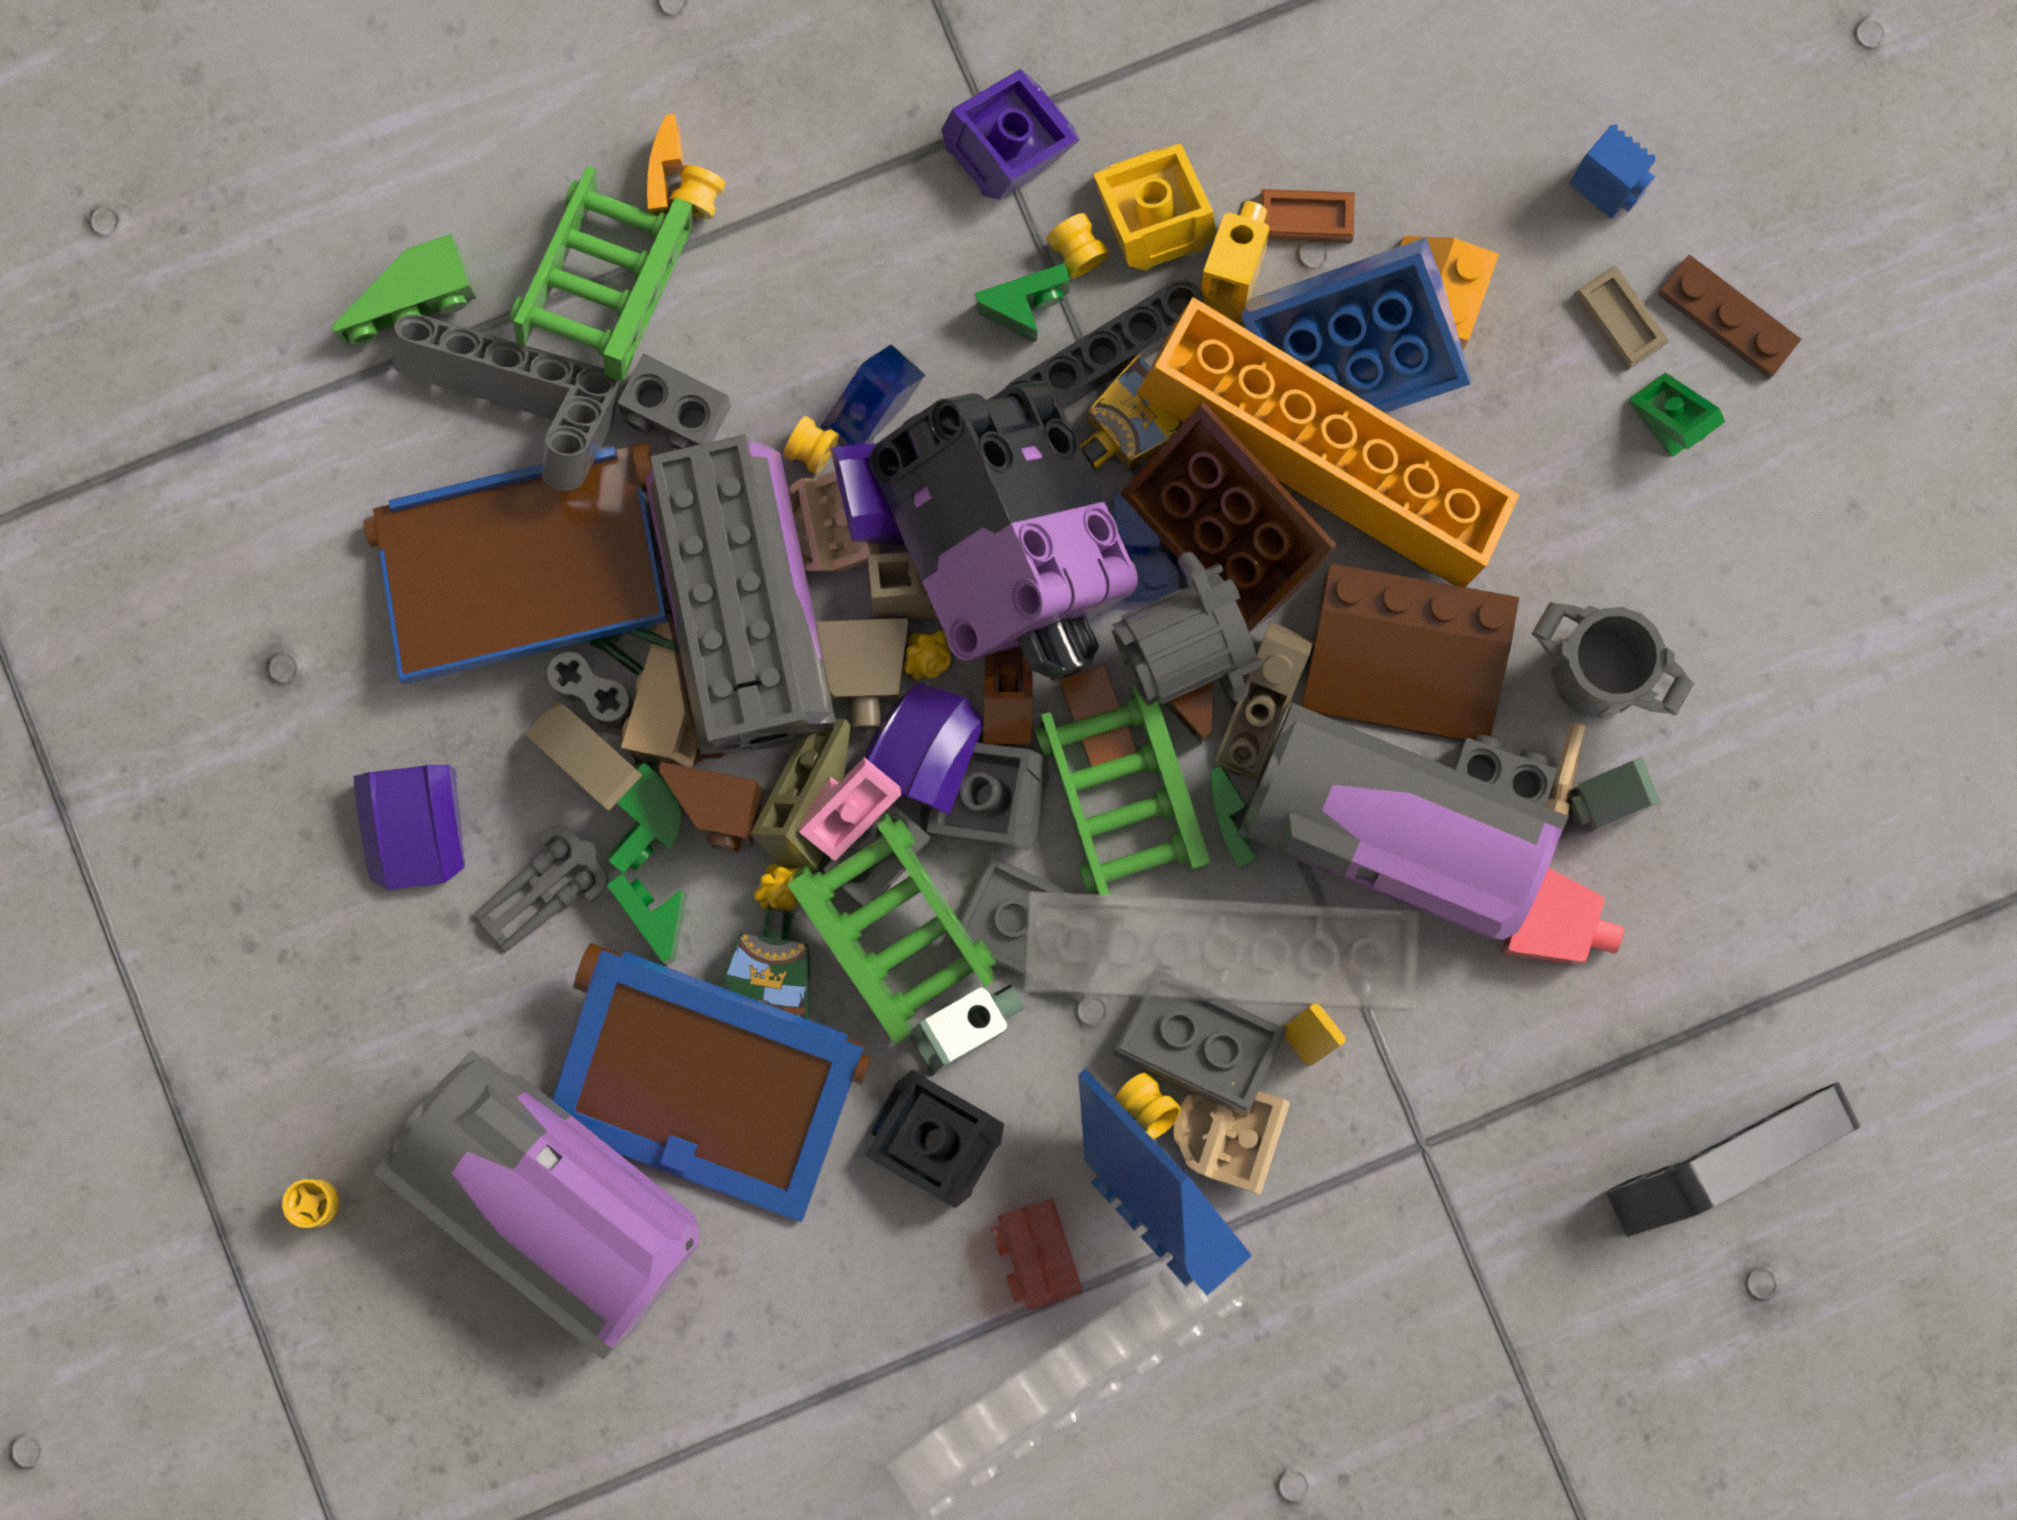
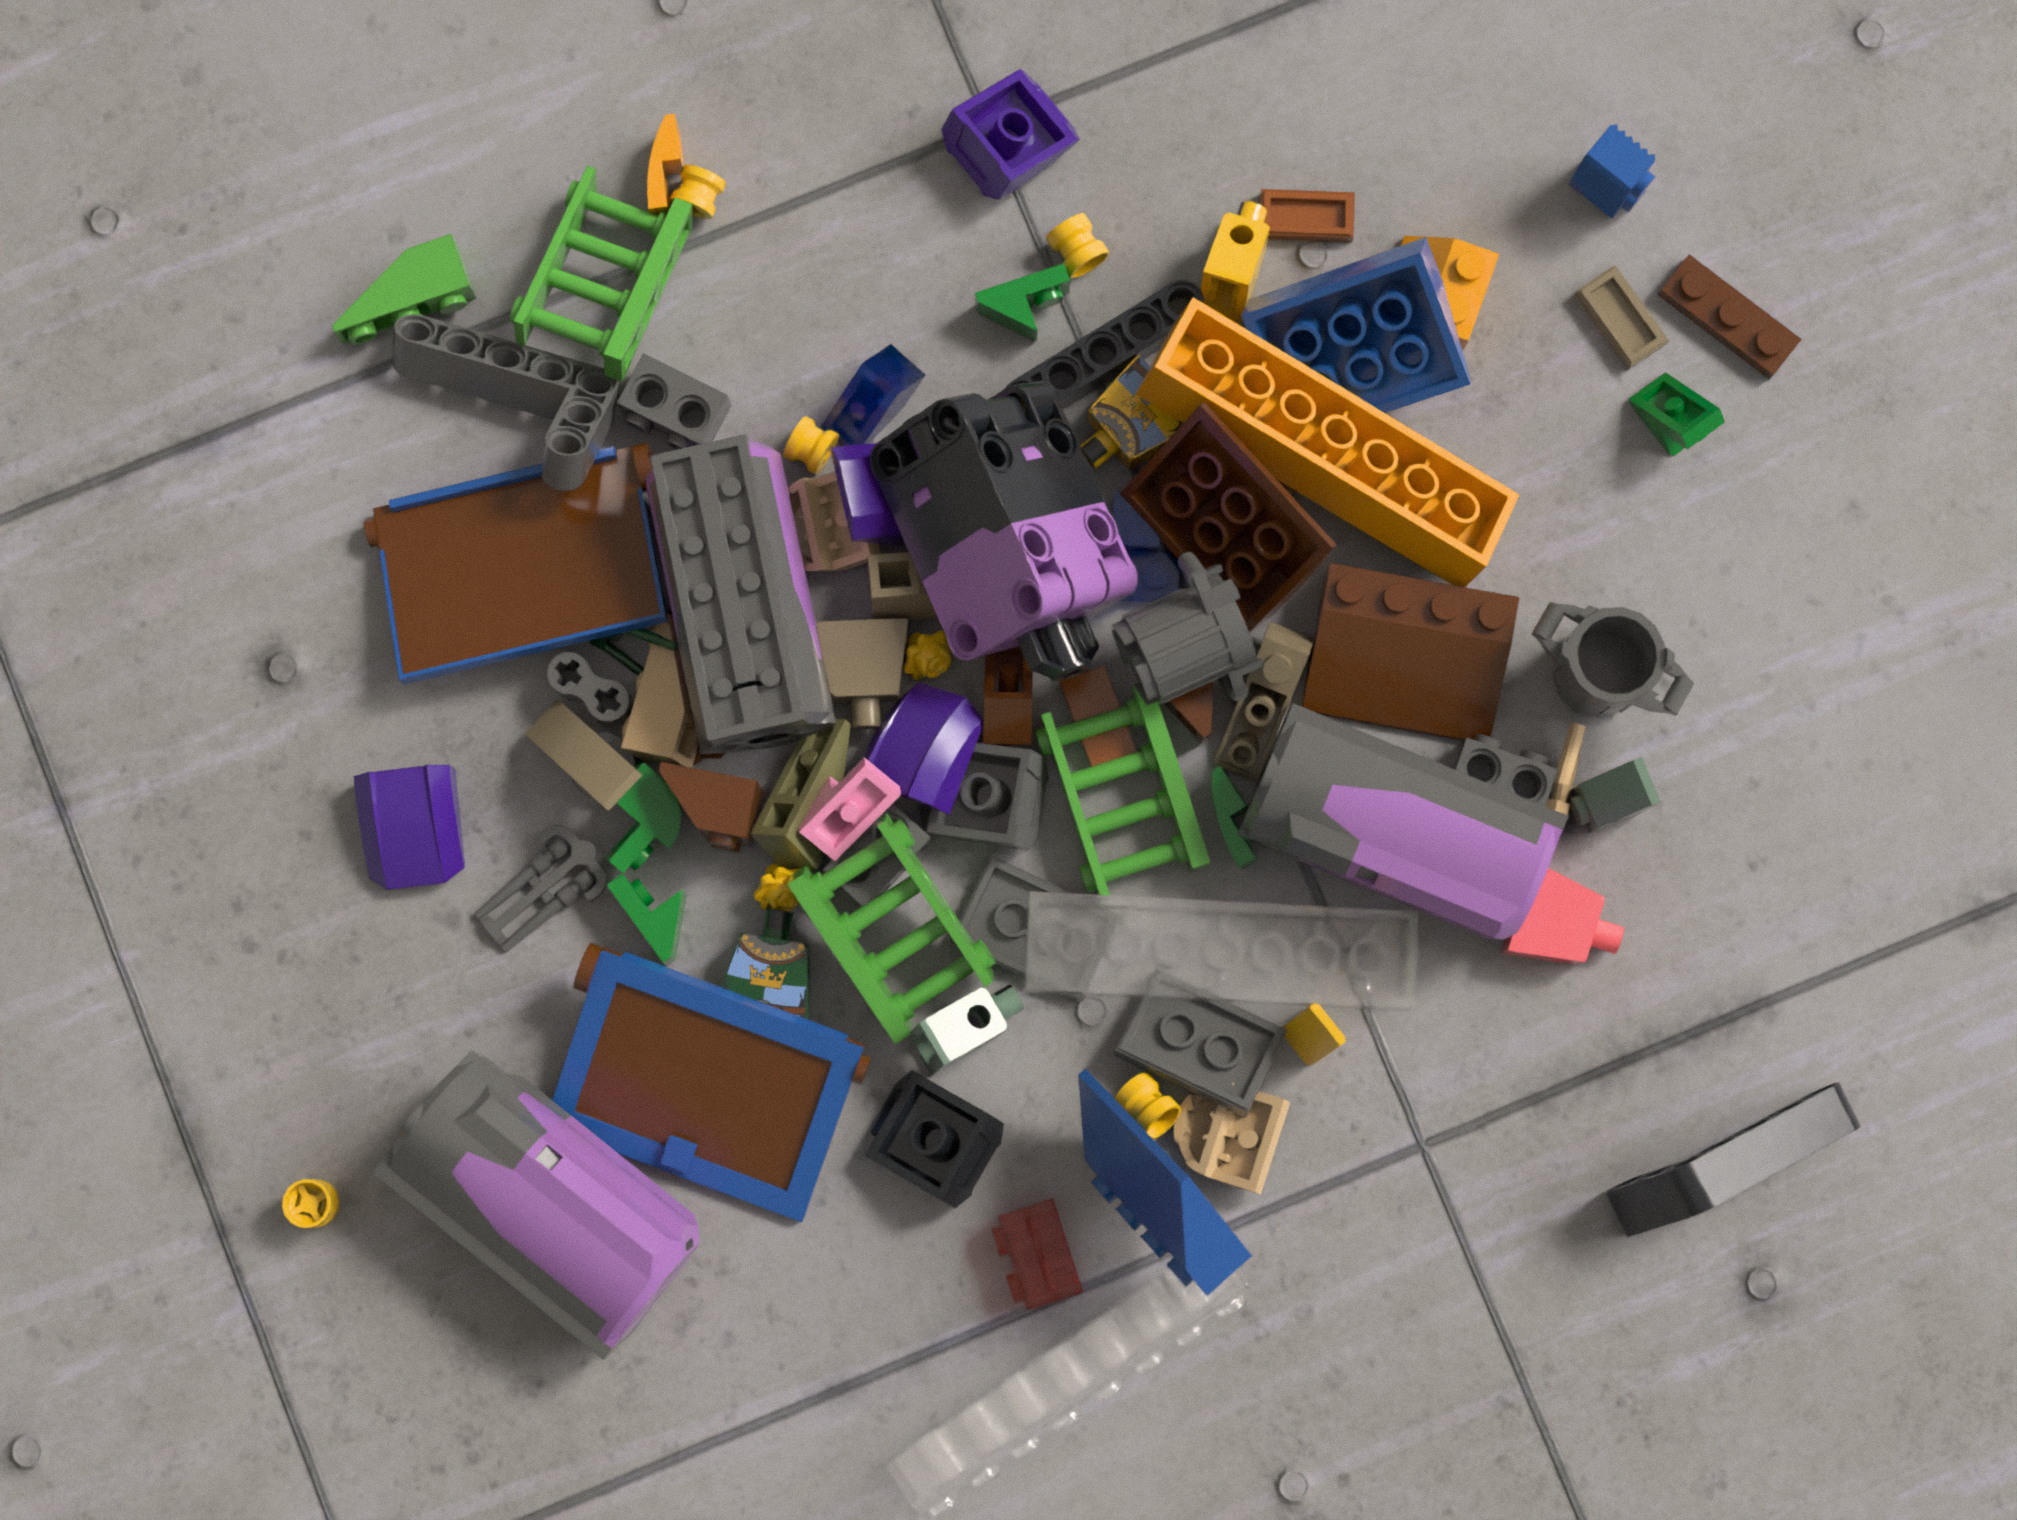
(1156, 206): yellow slope -> none

